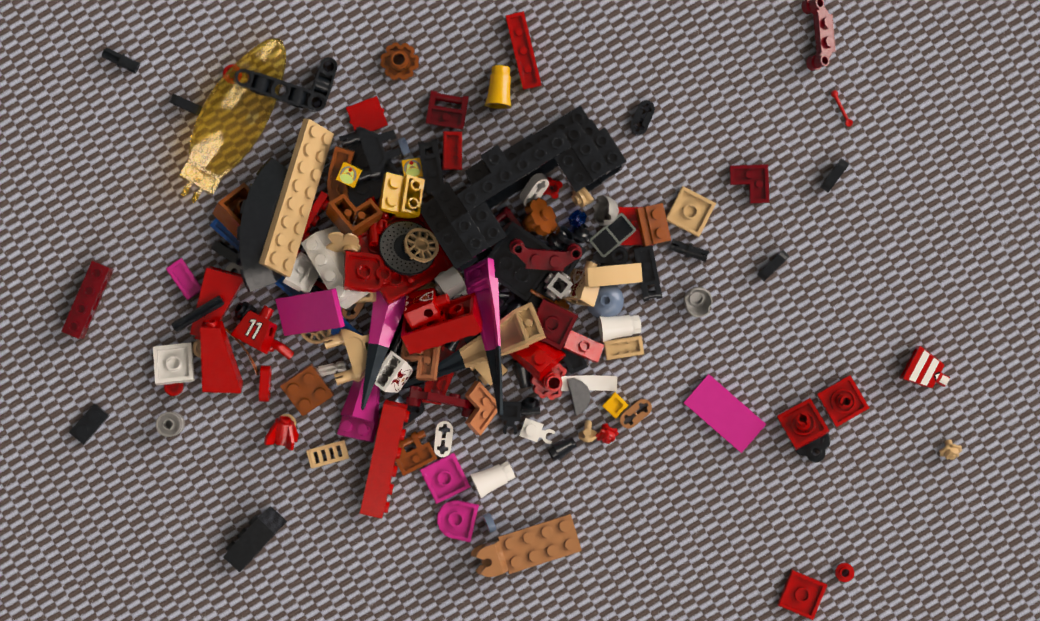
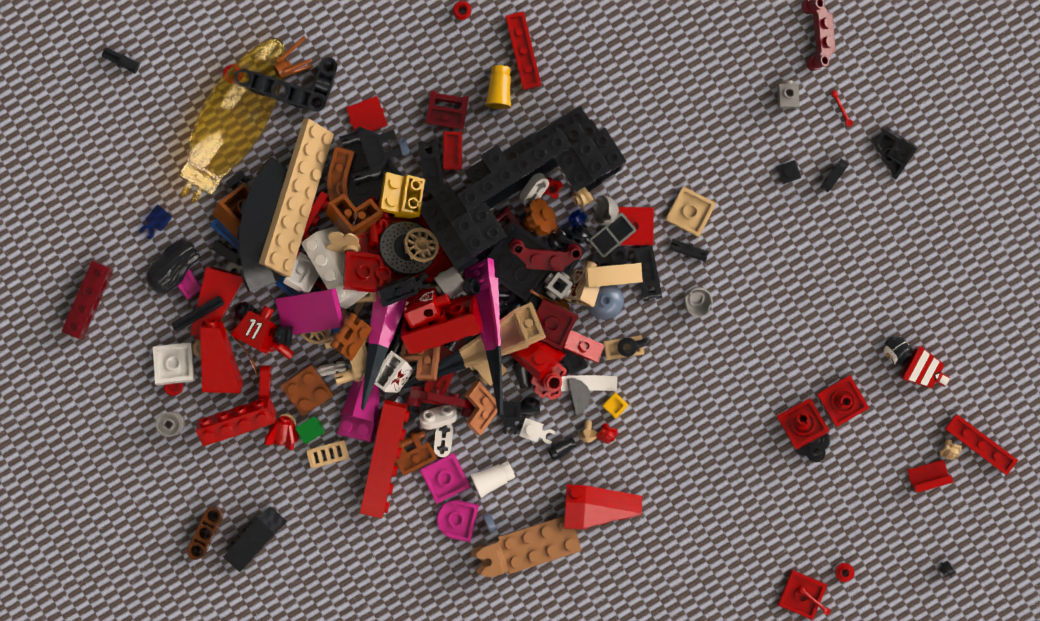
(89, 424): black plate -> none
(157, 220): none -> clear blue plate
(171, 266): none -> black hair
(185, 104): black beam -> none
(198, 539): none -> reddish brown beam
(236, 180): none -> black plate
(236, 421): none -> red brick
(284, 68): none -> dark orange plant
(284, 335): none -> black plate
(310, 429): none -> green panel
(349, 174): tile -> none
(350, 336): none -> dark orange plate
(399, 61): dark orange plant -> none
(402, 288): none -> black plate
(412, 167): tile -> none
(438, 416): none -> white plate
(462, 4): none -> red plate
(471, 286): none -> black plate
(593, 506): none -> red wedge
(618, 326): white plant -> none
(632, 409): medium nougat beam -> none
(634, 345): none -> black plate
(646, 120): black beam -> none
(653, 224): dark orange plate -> none
(724, 413): dark pink tile -> none
(756, 177): dark red plate -> none
(773, 265): black beam -> none
(788, 95): none -> light grey brick
(788, 172): none -> black plate
(826, 610): none -> red hinge
(894, 150): none -> black slope
(897, 350): none -> black head
(929, 476): none -> red panel
(947, 569): none -> black plate
(981, 444): none -> red plate

